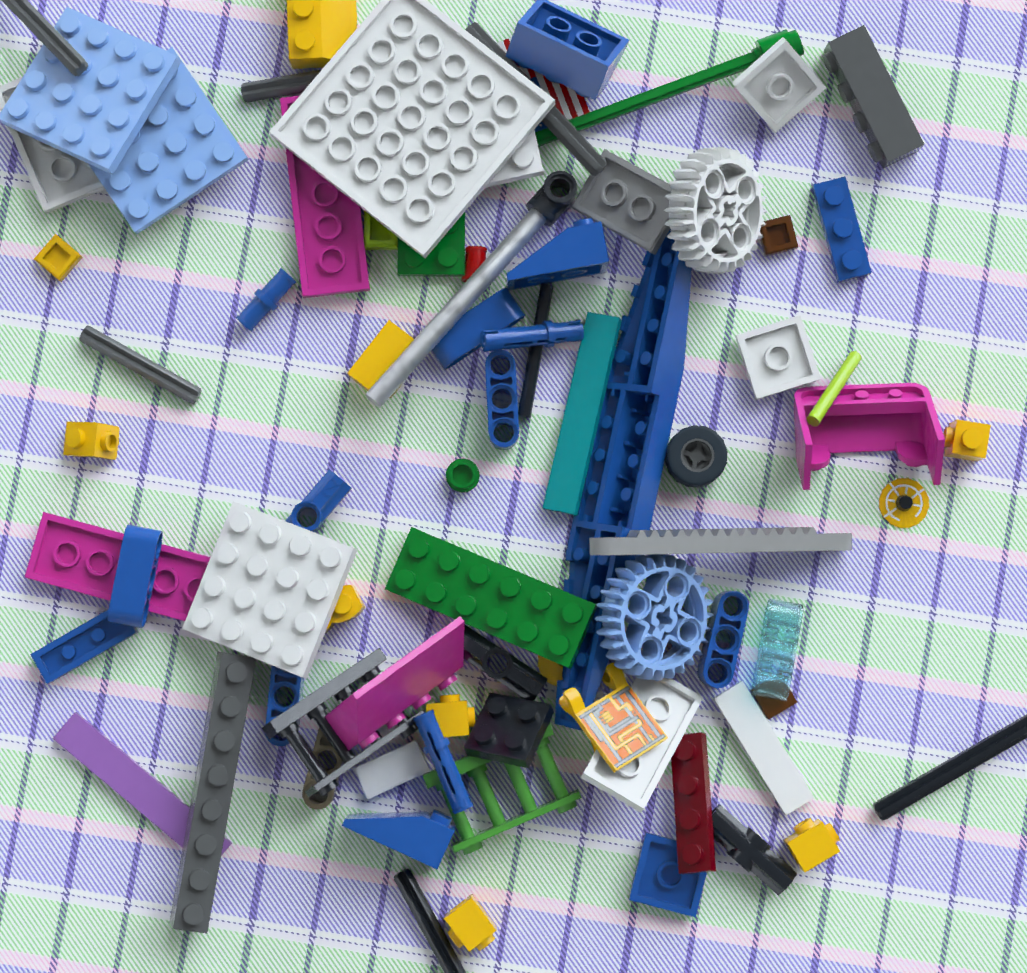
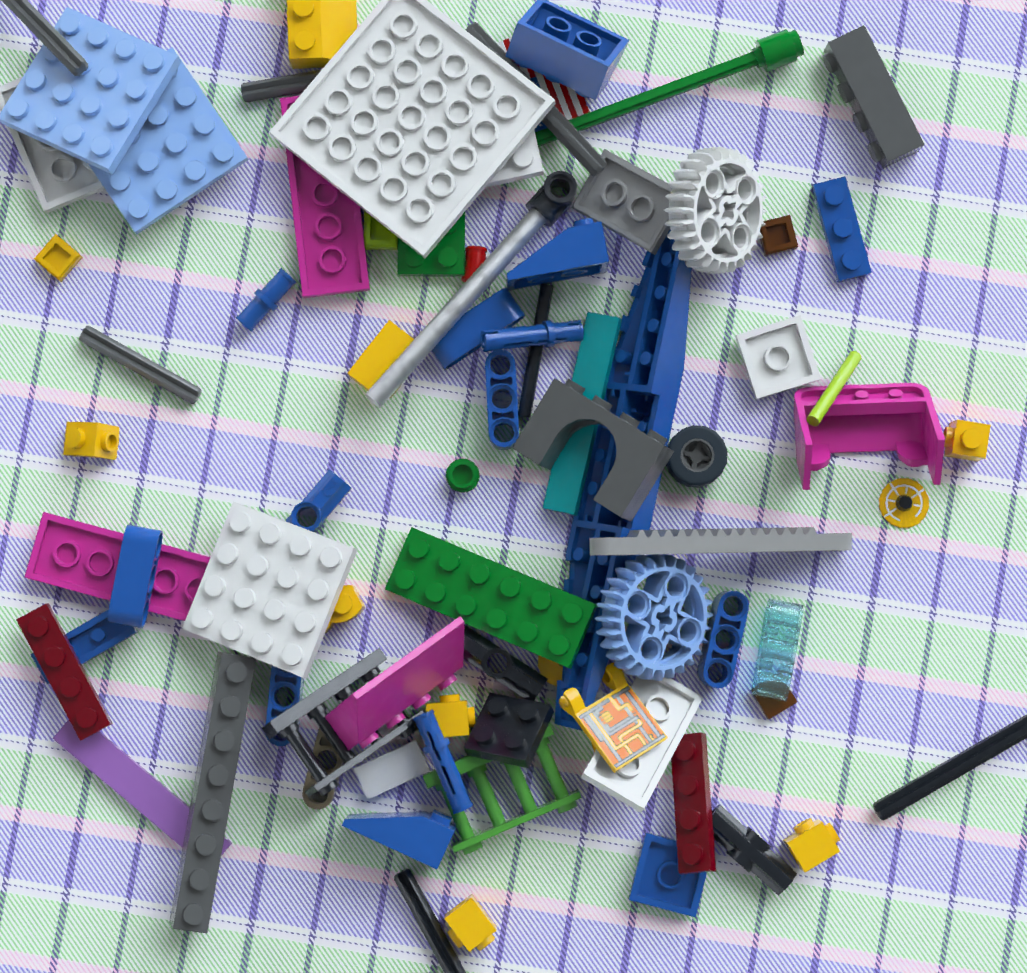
(64, 671): none -> dark red plate
(638, 454): none -> dark grey arch
(763, 748): white tile -> none
(779, 85): white plate -> none

